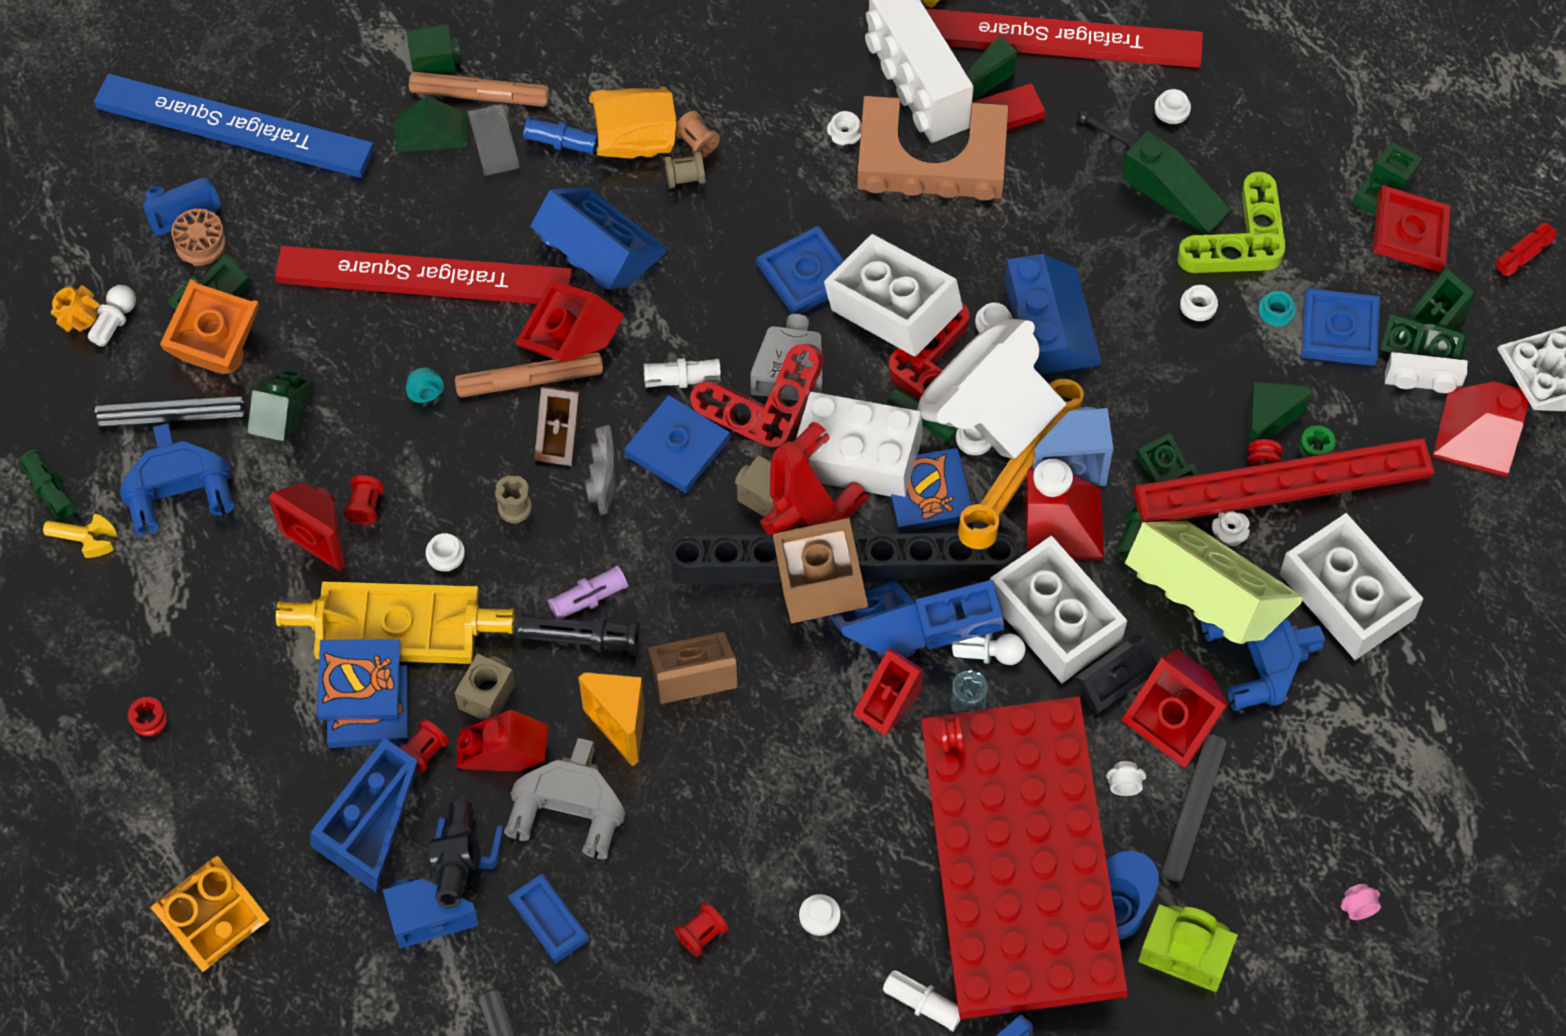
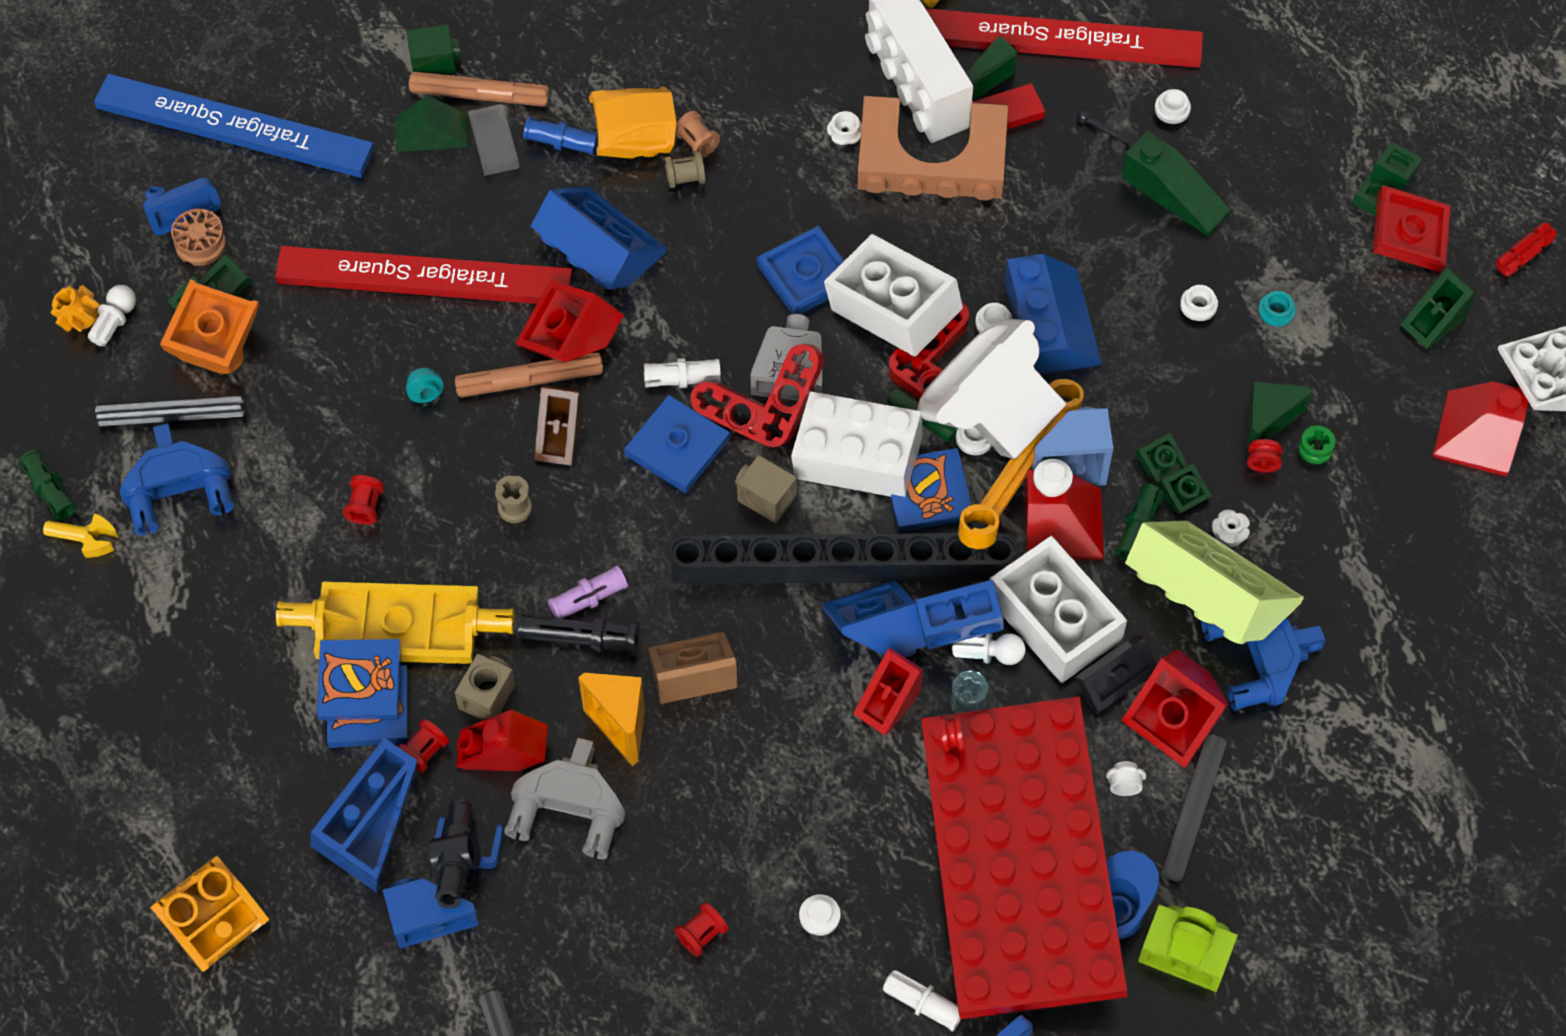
(153, 727): red bush -> none
(279, 405): dark green slope -> none
(310, 521): red slope -> none
(445, 552): white plate -> none
(548, 918): blue tile -> none
(602, 471): clear slope -> none
(798, 493): red connector -> none
(820, 570): medium nougat slope -> none
(1256, 235): lime beam -> none
(1283, 481): red tile -> none
(1340, 327): blue tile -> none
(1351, 586): white brick -> none
(1361, 902): bright pink plate -> none
(1423, 338): dark green slope -> none
(1425, 372): white plate -> none

